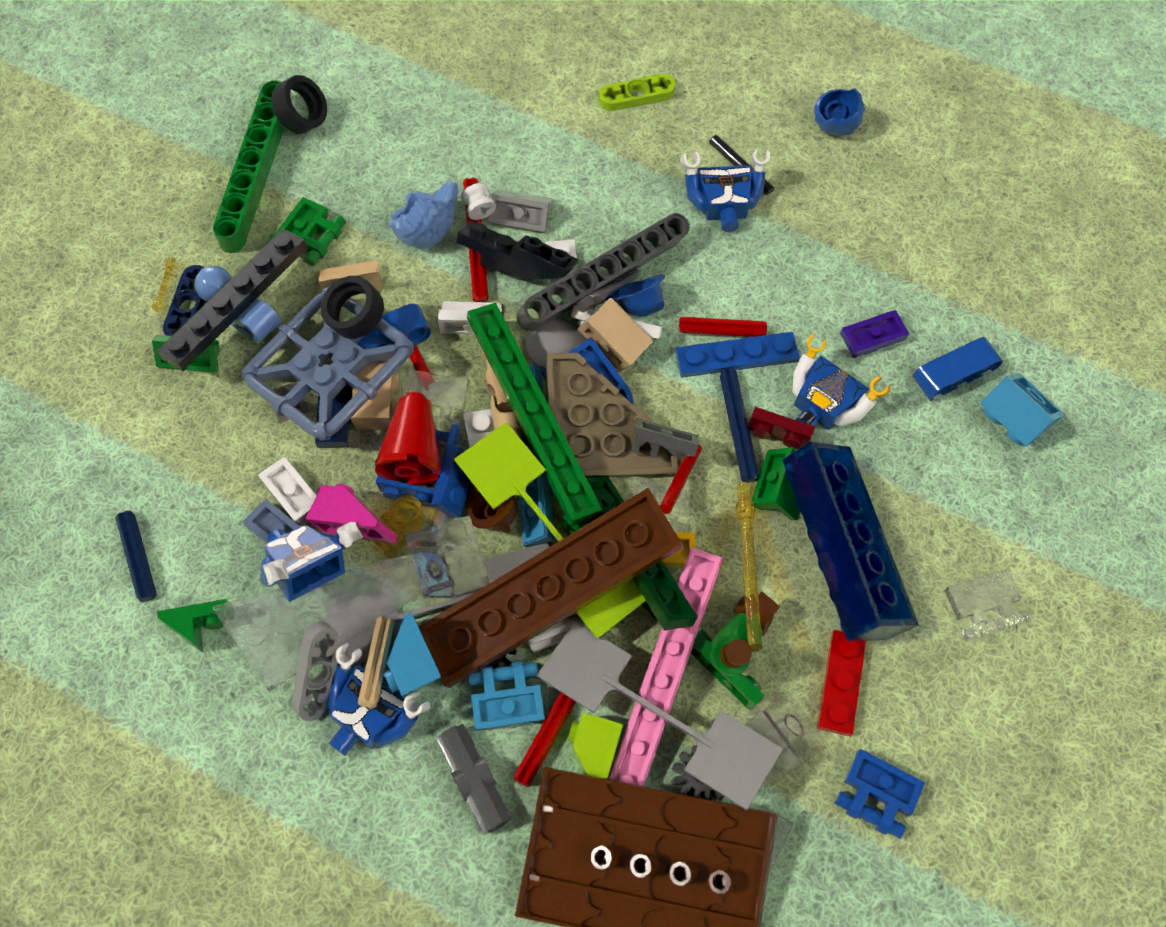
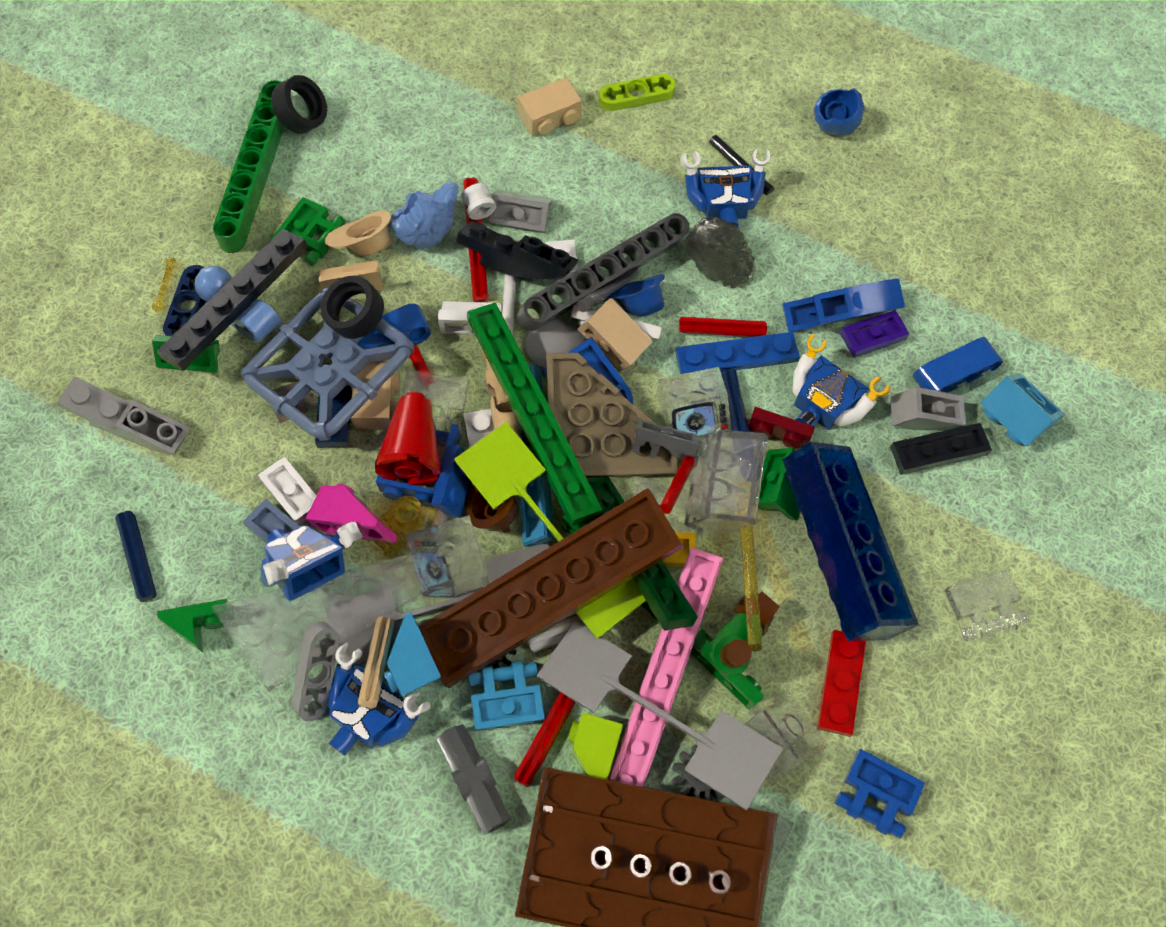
(123, 418): none -> light grey slope
(364, 235): none -> tan piece
(509, 300): none -> white bar
(549, 107): none -> tan brick
(695, 402): none -> clear slope
(721, 252): none -> clear smoke piece
(725, 482): none -> clear slope
(843, 305): none -> blue slope
(927, 409): none -> light grey slope
(940, 448): none -> black plate

